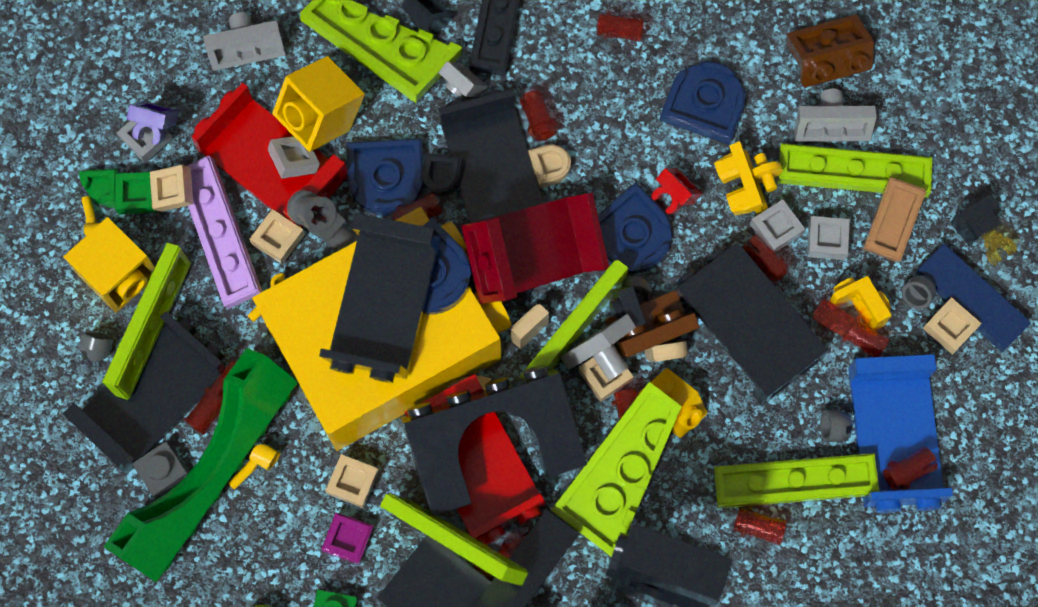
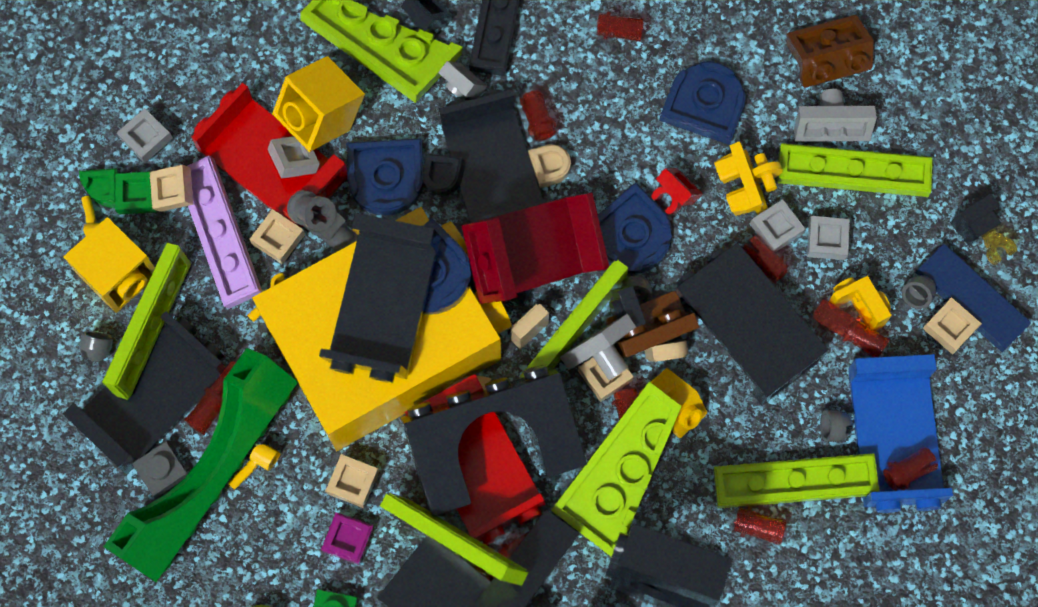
(151, 116): tile -> none
(244, 43): light grey tile -> none
(427, 203): clear red pin -> none
(894, 219): medium nougat tile -> none

